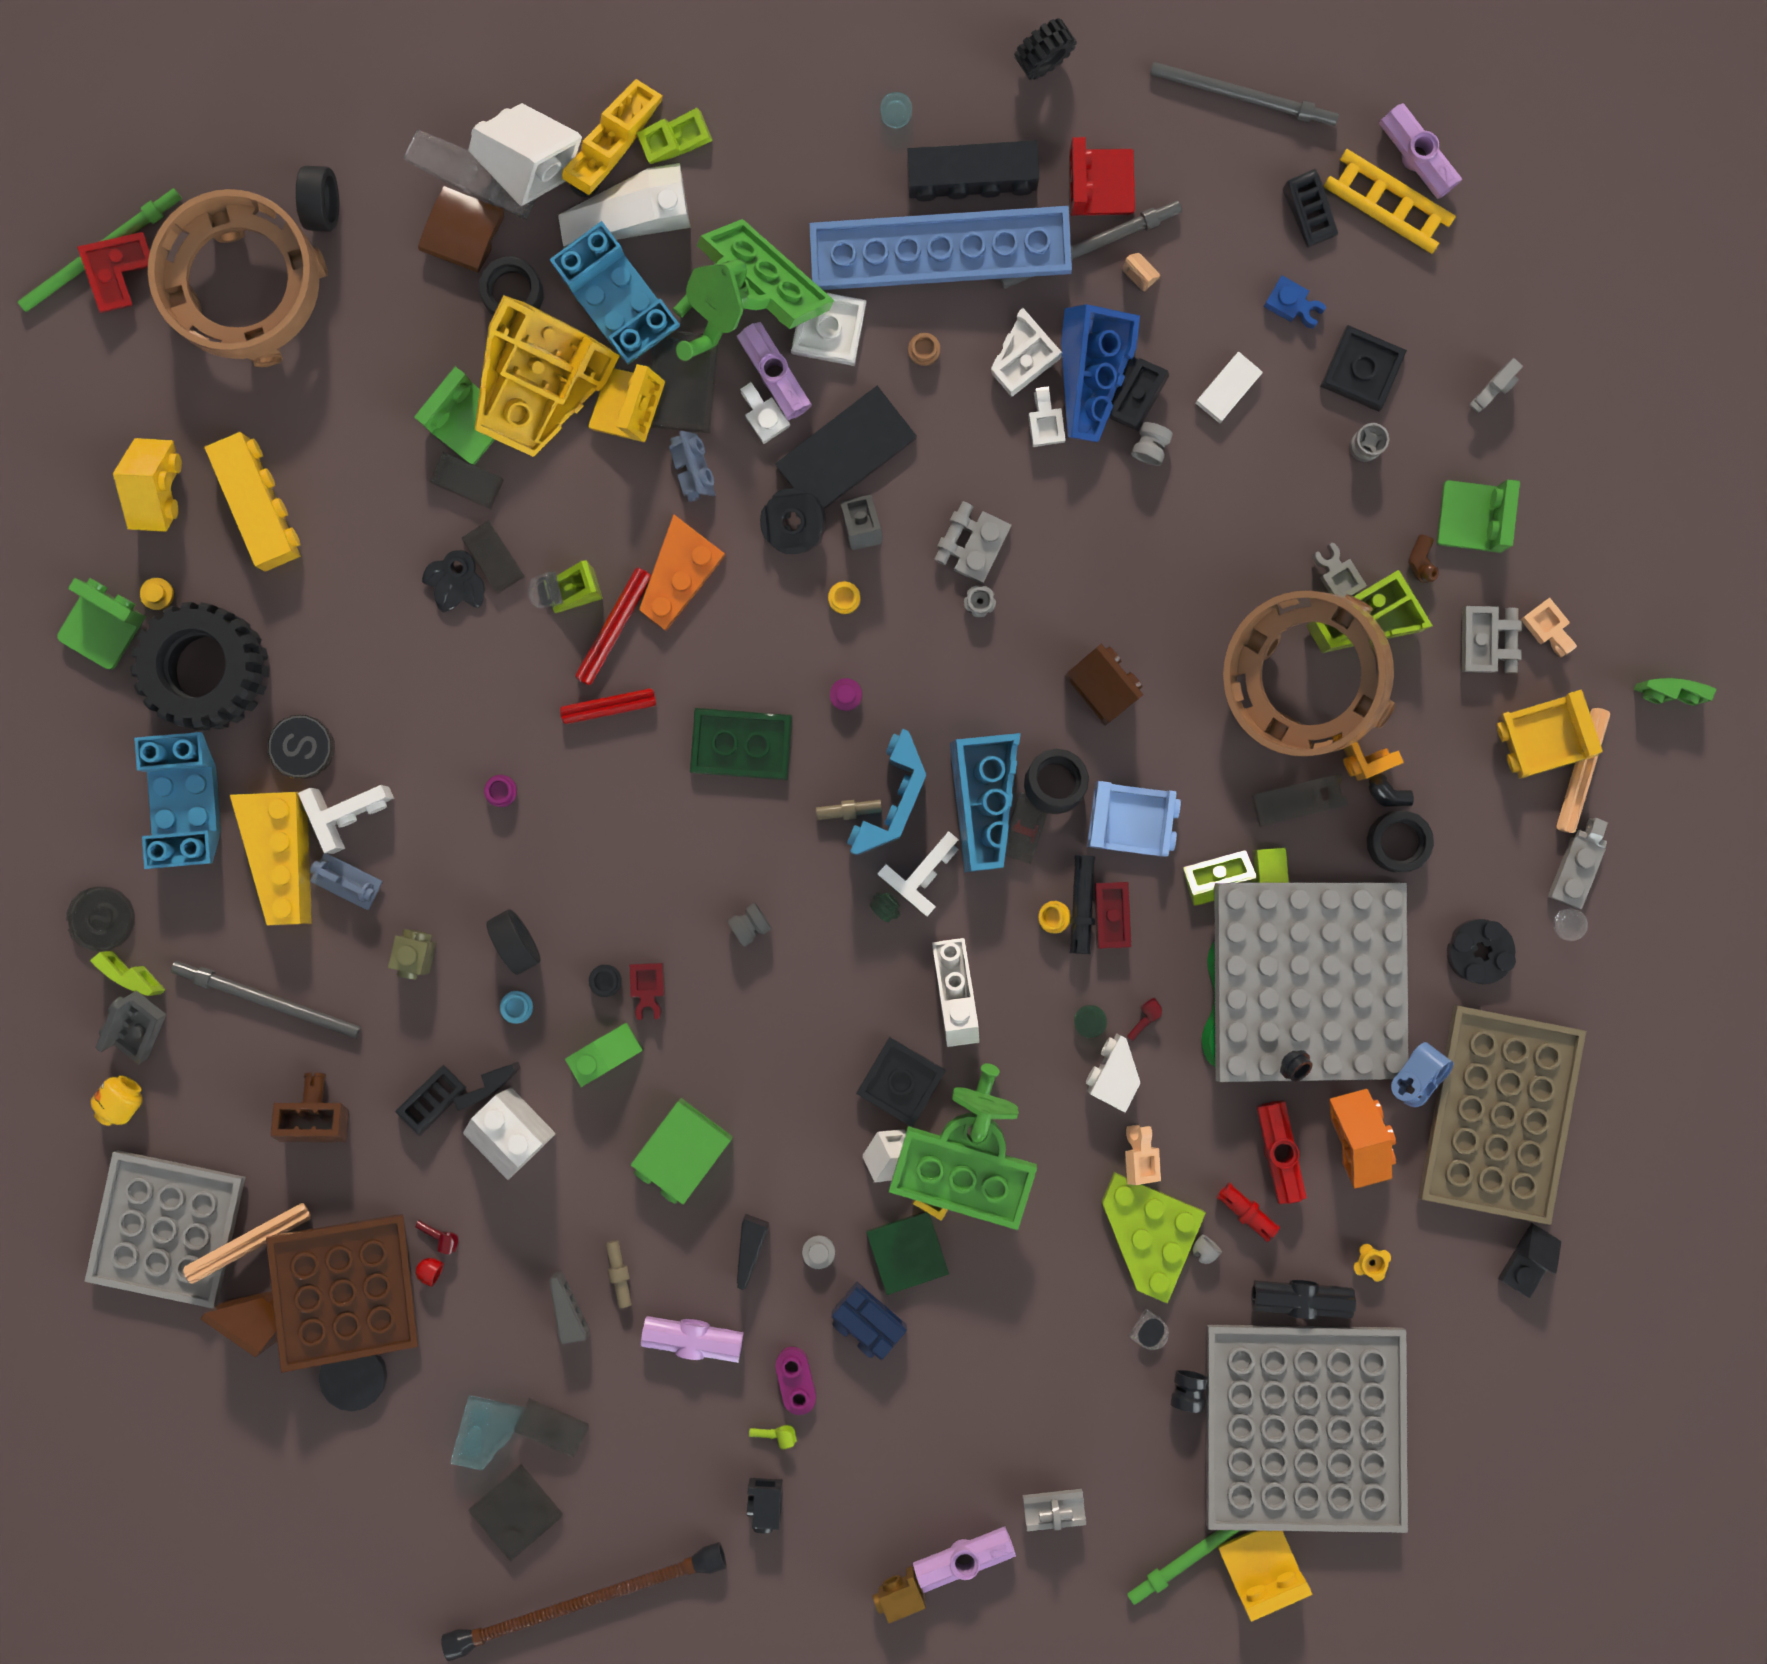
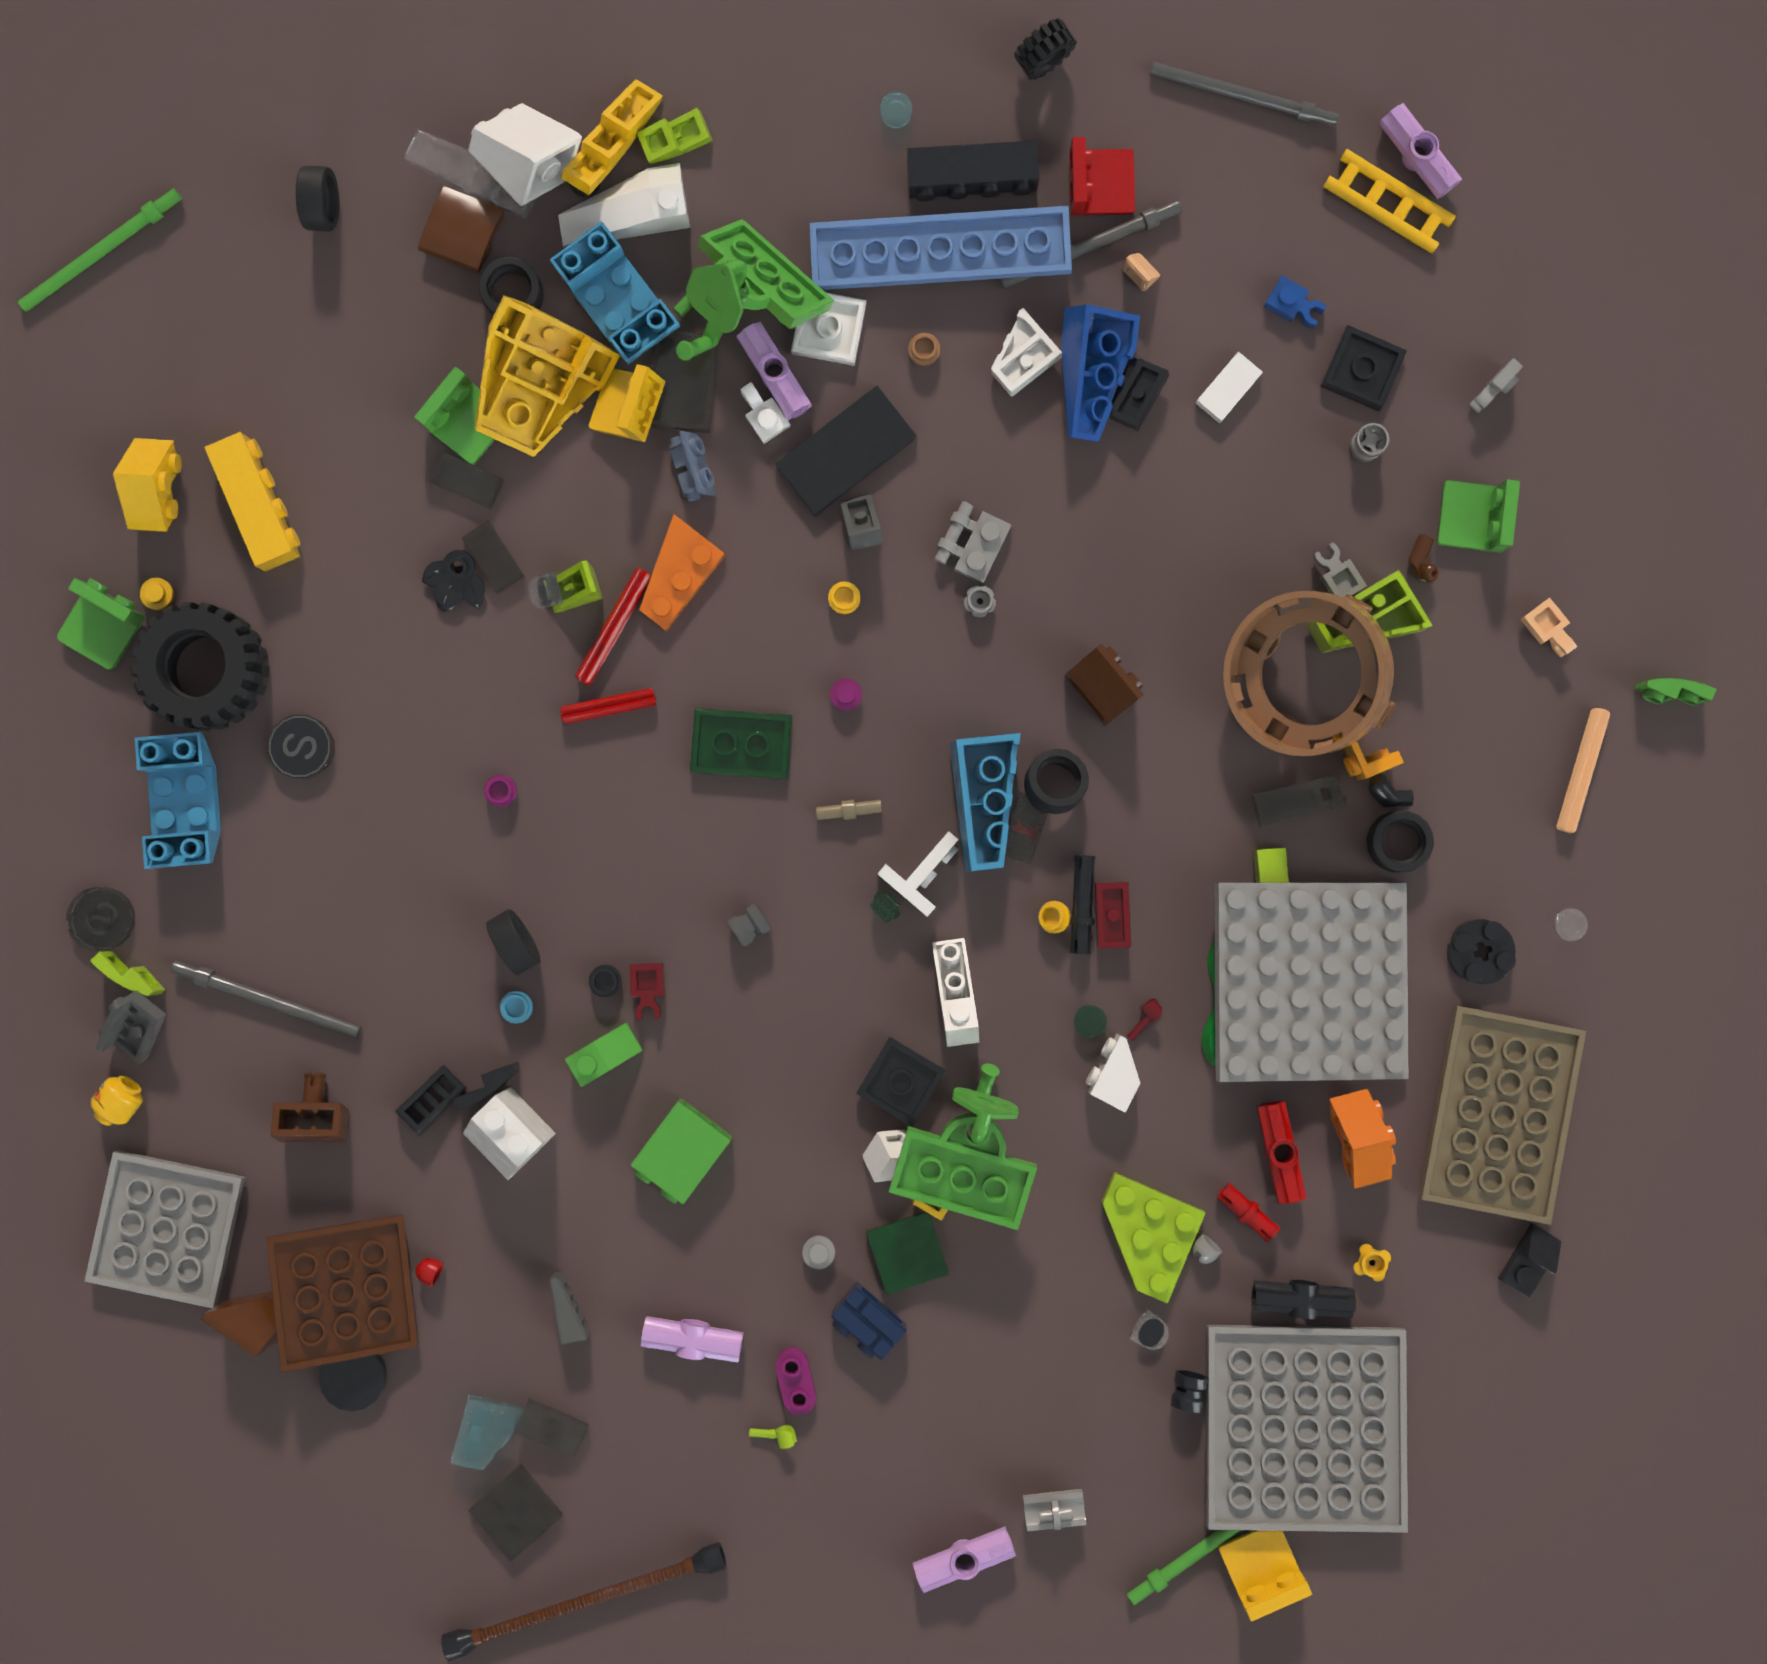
(106, 263): red plate -> none
(225, 217): medium nougat piece -> none
(246, 1243): light nougat axle -> none
(278, 853): yellow wedge -> none
(342, 814): white bracket -> none
(345, 880): sand blue hinge -> none
(412, 954): olive brick -> none
(447, 1240): dark red hand -> none
(618, 1274): dark tan bar -> none
(752, 1237): black slope -> none
(765, 1504): black brick -> none
(779, 509): black plate -> none
(899, 1596): pearl gold brick -> none
(905, 757): dark azure slope -> none
(1046, 423): white plate -> none
(1133, 819): light blue panel -> none
(1143, 1160): light nougat plate -> none
(1152, 443): light grey wheel -> none
(1226, 869): lime slope -> none
(1296, 1065): black plate -> none
(1321, 203): black slope -> none
(1423, 1072): medium blue piece -> none
(1480, 639): light grey plate -> none
(1549, 735): yellow panel -> none
(1579, 865): light grey hinge -> none

